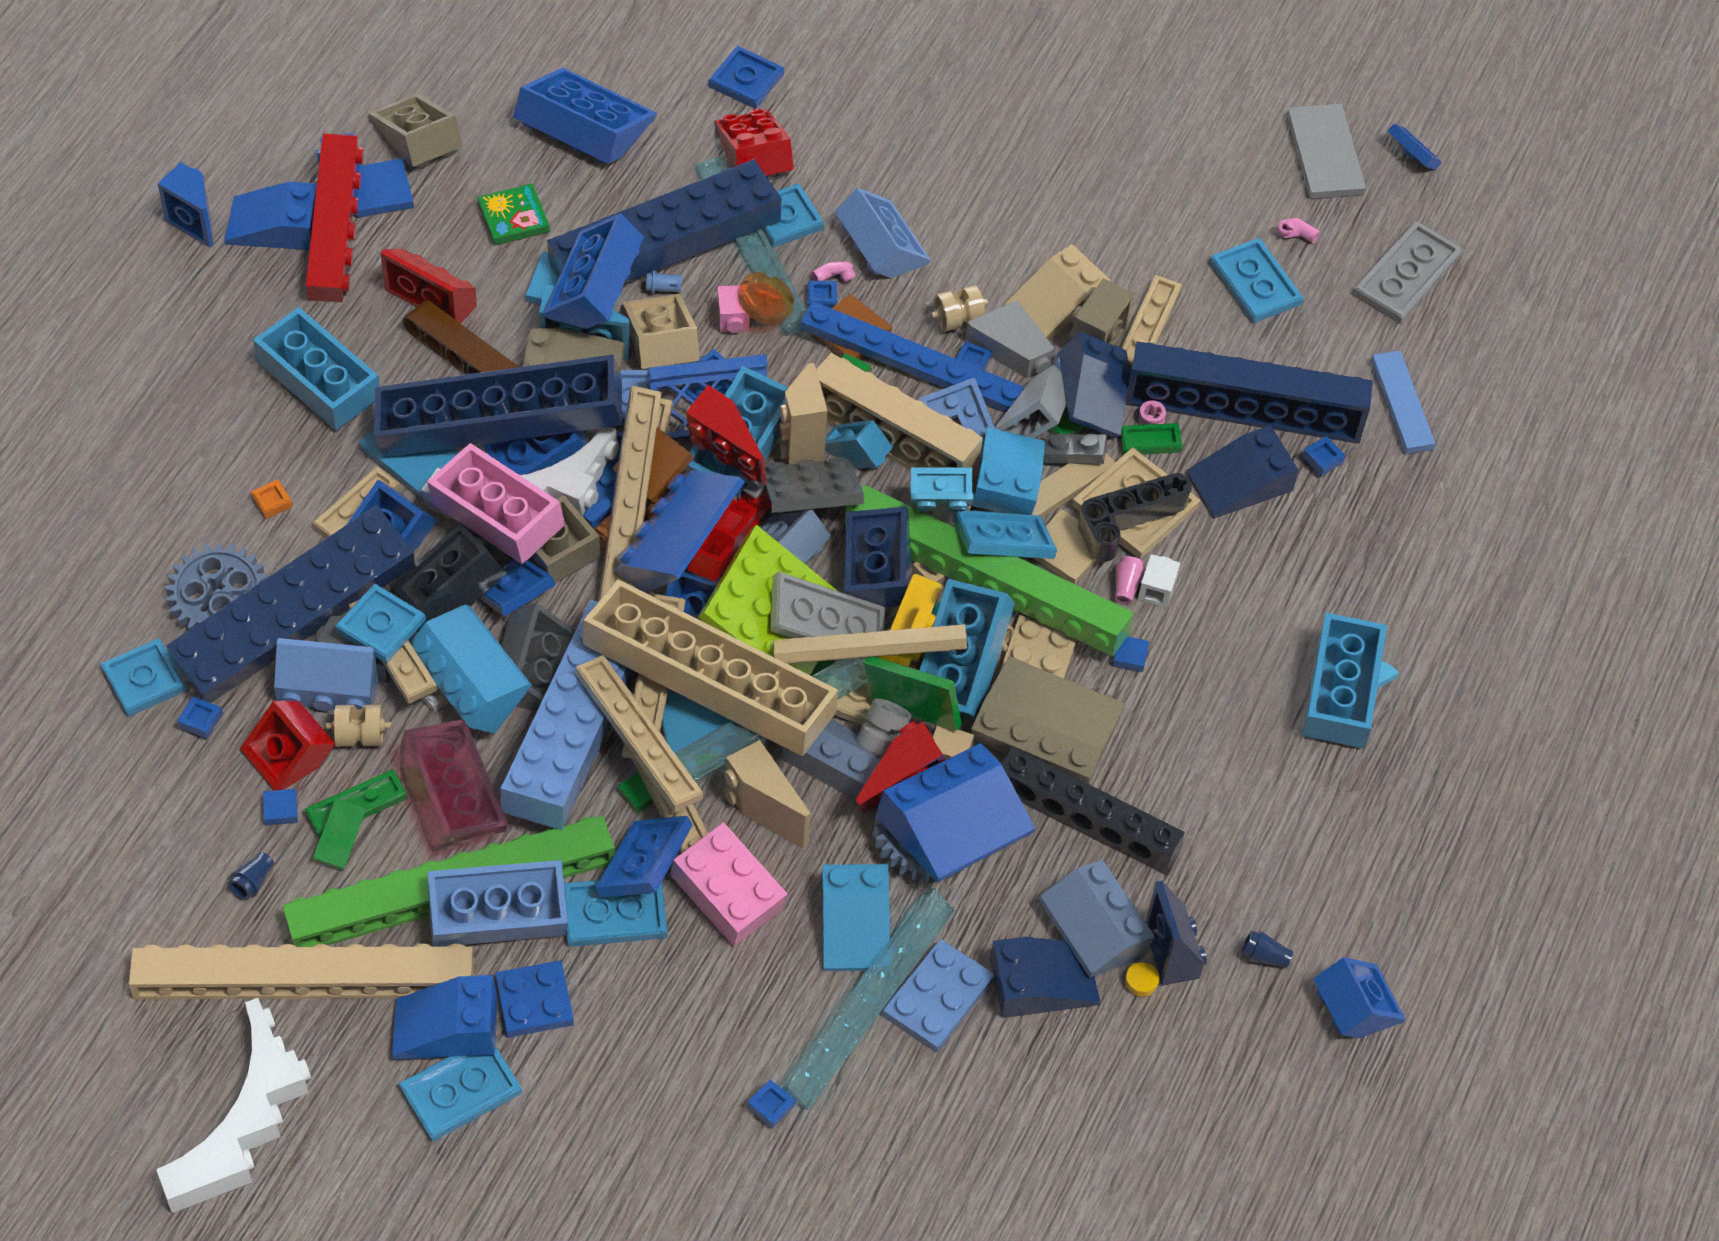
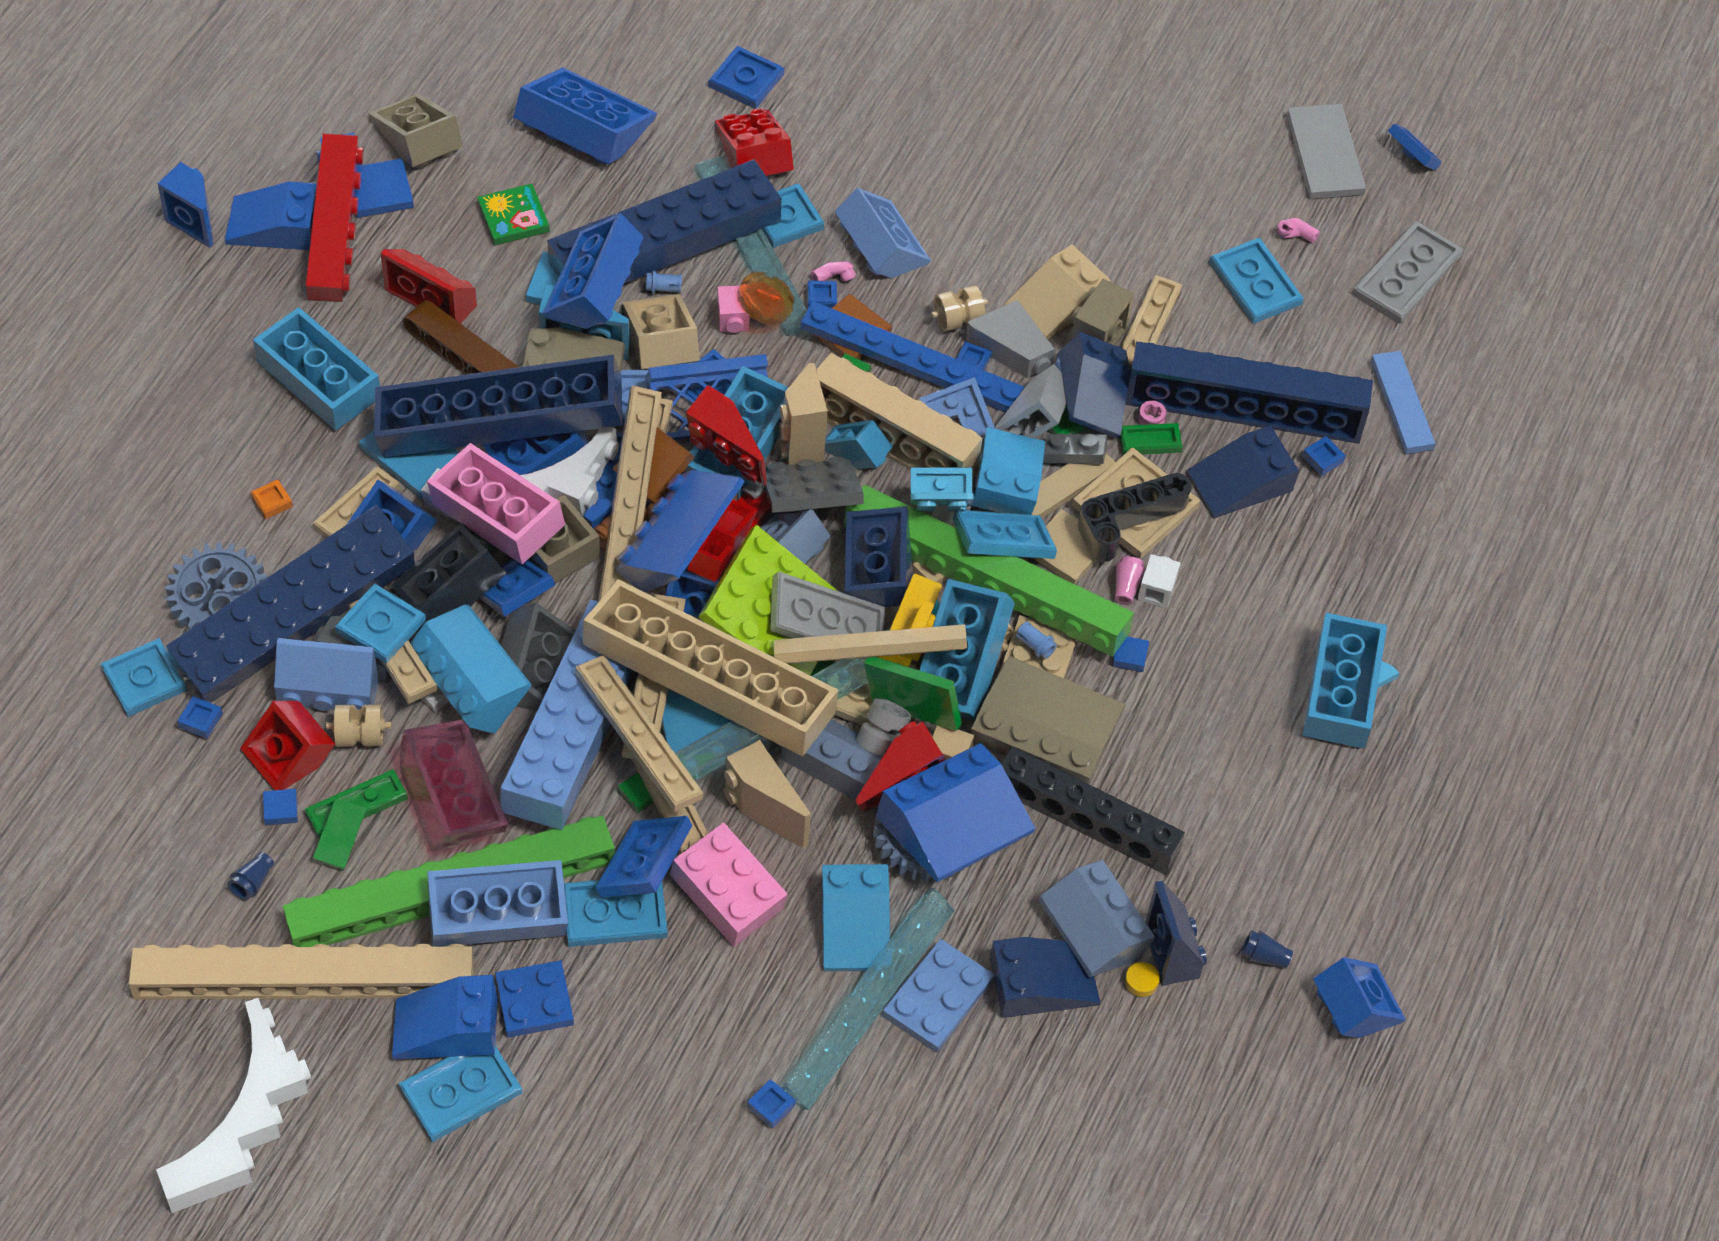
(1036, 640): none -> medium blue pin

